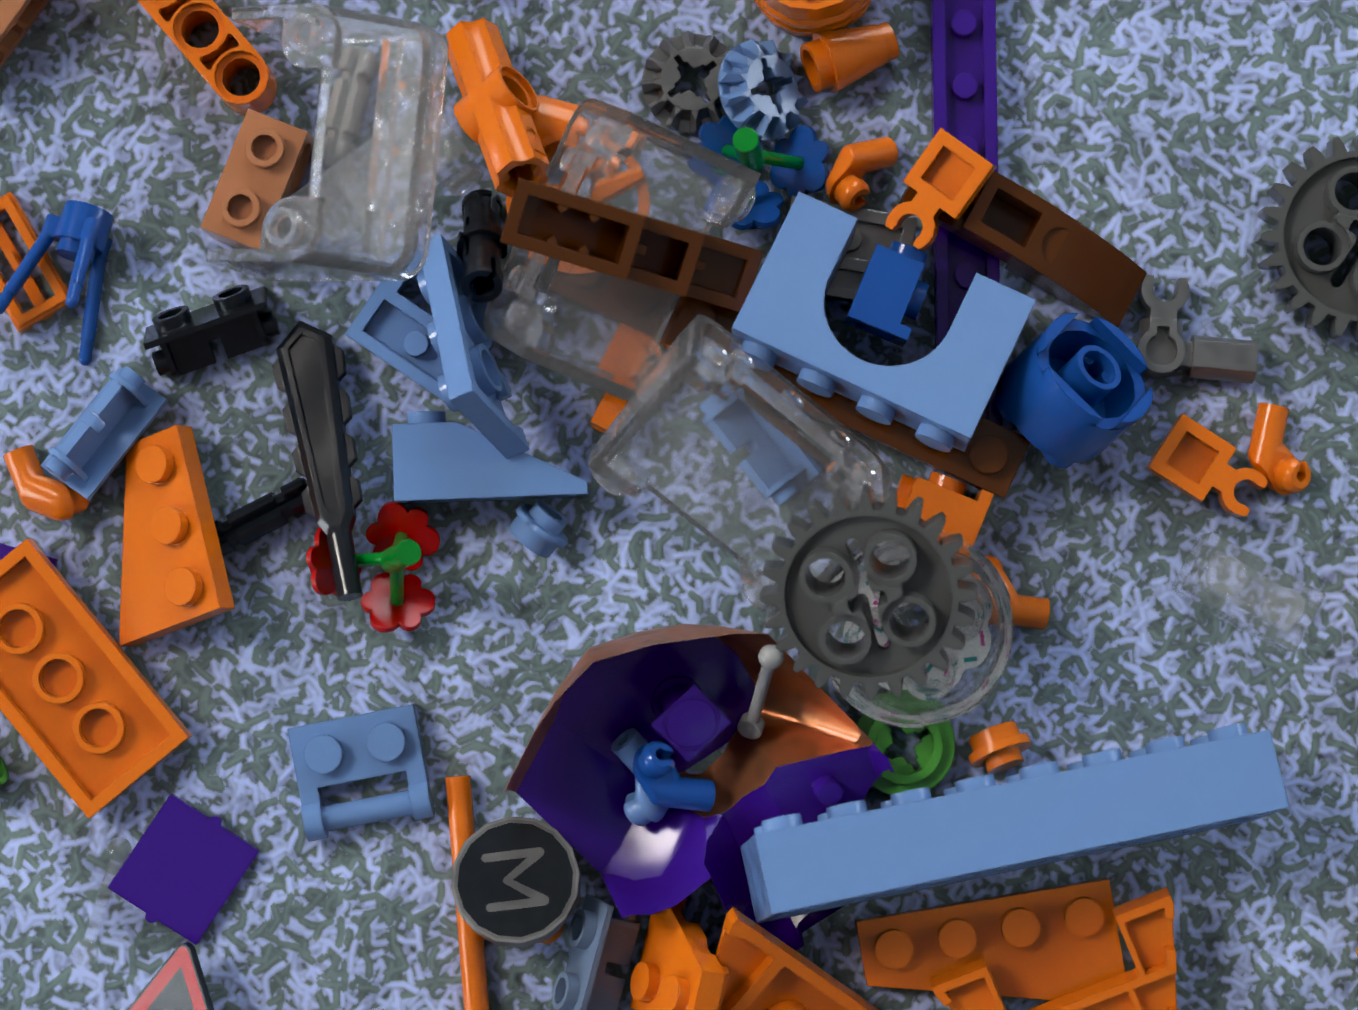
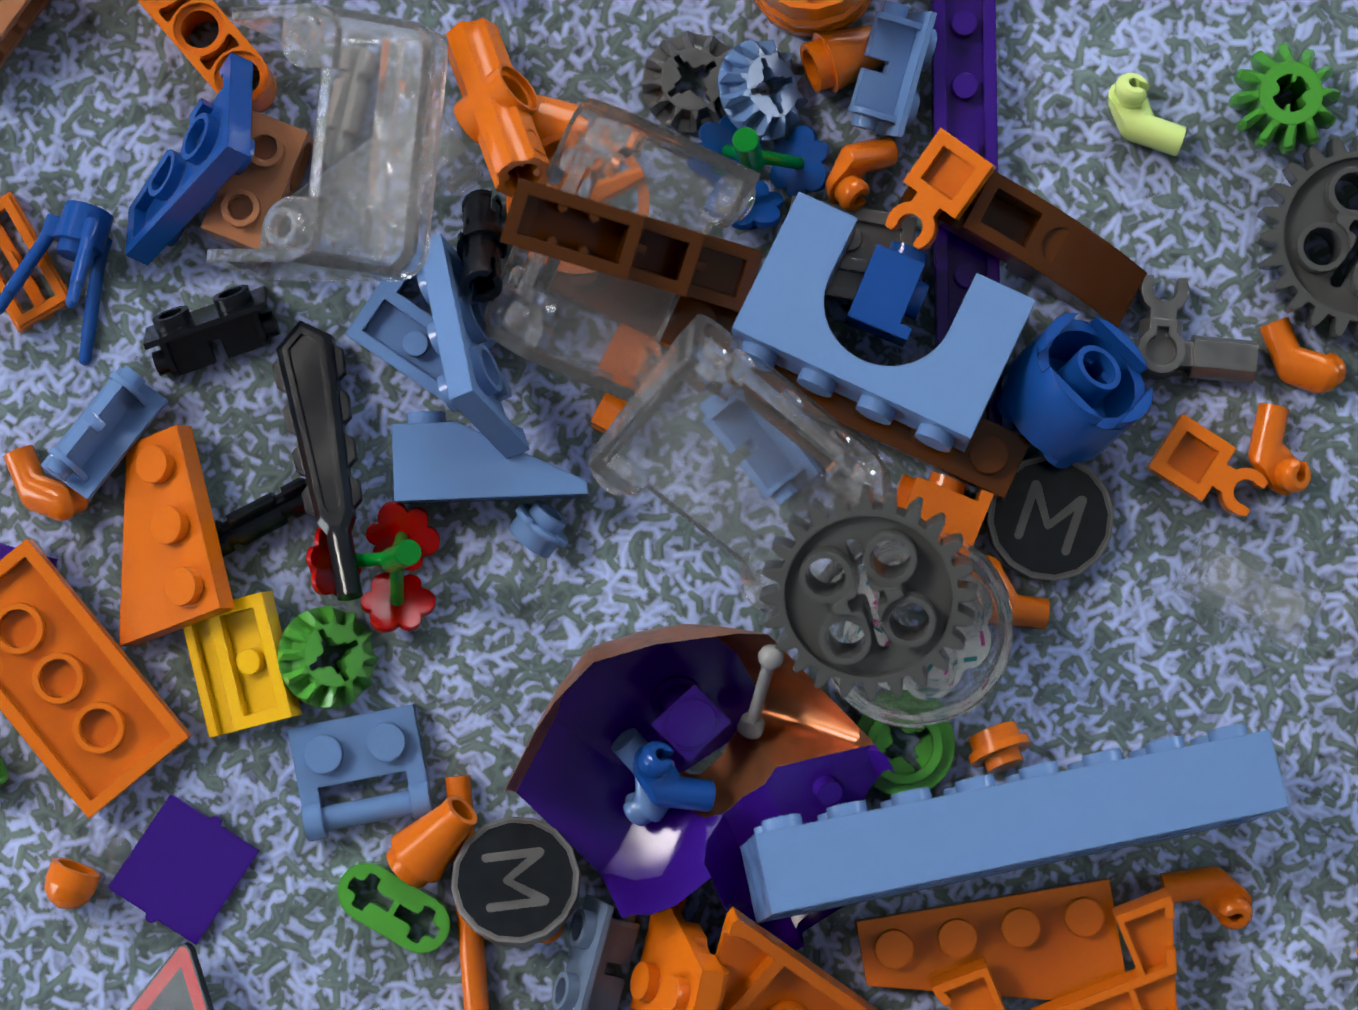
(70, 883): none -> orange hinge
(189, 181): none -> blue wing
(239, 667): none -> yellow plate
(302, 645): none -> bright green gear
(386, 920): none -> bright green beam
(428, 844): none -> orange cone
(904, 47): none -> medium blue hinge
(1051, 520): none -> black tile
(1136, 119): none -> yellowish green arm
(1214, 890): none -> orange arm
(1263, 85): none -> bright green gear
(1299, 365): none -> orange arm

